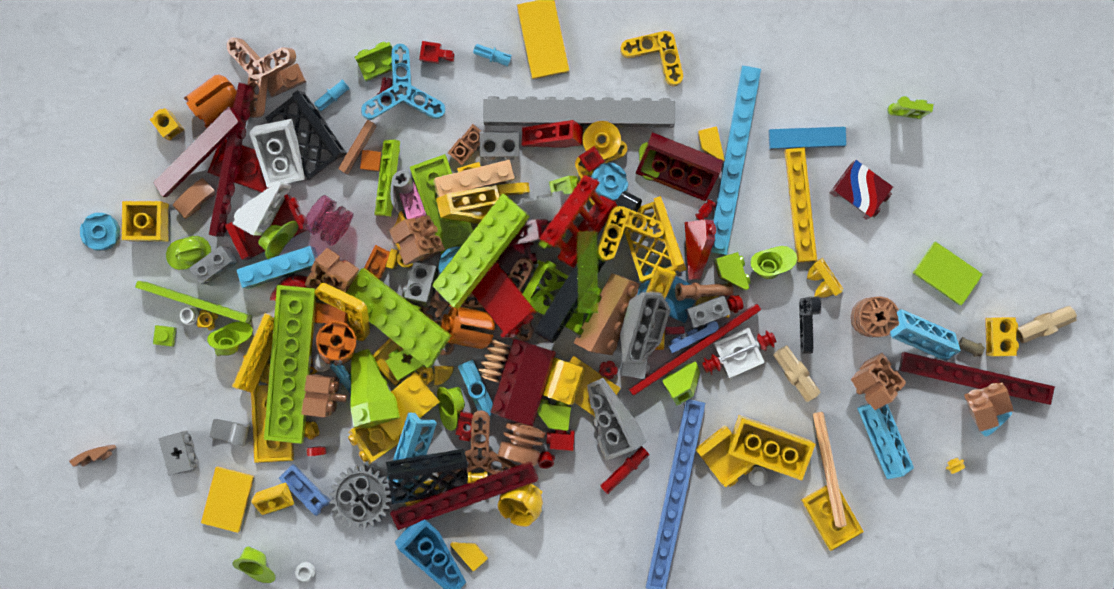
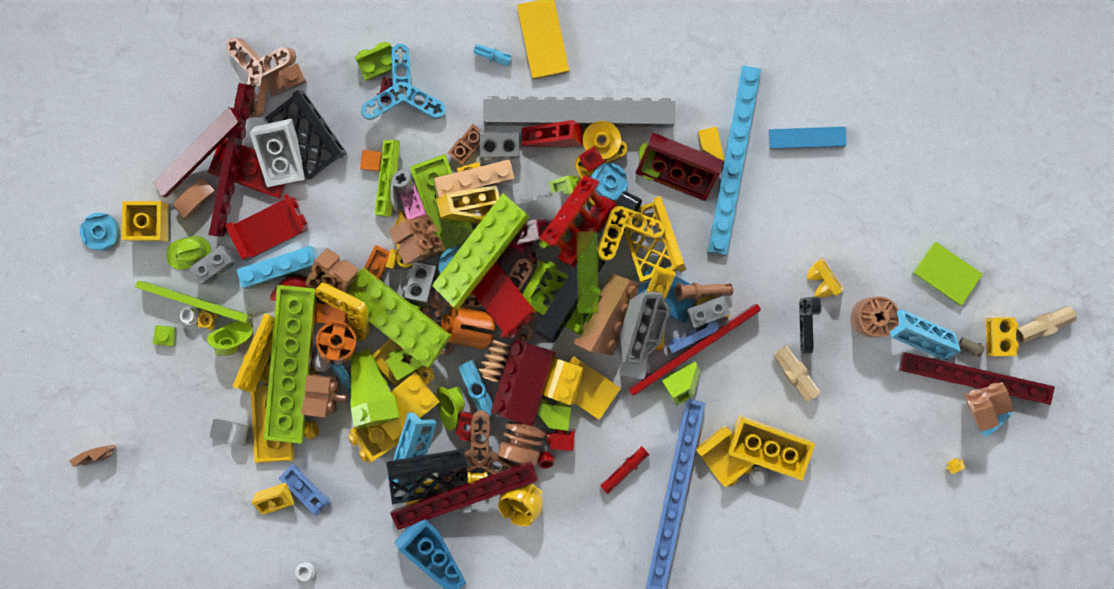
(172, 129): yellow brick -> none
(174, 462): light grey brick -> none
(211, 99): orange cylinder -> none
(227, 499): yellow tile -> none
(254, 565): lime piece -> none
(260, 211): white slope -> none
(276, 238): lime piece -> none
(316, 451): red tile -> none
(328, 220): clear pink wheel -> none
(331, 95): medium azure axle -> none
(346, 508): light grey gear -> none
(357, 147): nougat tile -> none
(432, 53): red plate -> none
(442, 374): yellow tile -> none
(470, 553): yellow tile -> none
(513, 188): yellow beam -> none
(613, 369): red plate -> none
(615, 425): light grey wedge -> none
(658, 46): yellow beam -> none
(674, 330): dark red tile -> none
(699, 242): red slope -> none
(705, 210): red piece -> none
(731, 270): lime slope -> none
(735, 303): red plate -> none
(738, 352): white plate -> none
(773, 261): lime piece -> none
(800, 205): yellow tile -> none
(820, 511): yellow tile -> none
(829, 469): light nougat axle -> none
(862, 189): panel -> none
(878, 381): nougat brick -> none
(884, 440): medium azure fence -> none
(911, 109): lime plate -> none

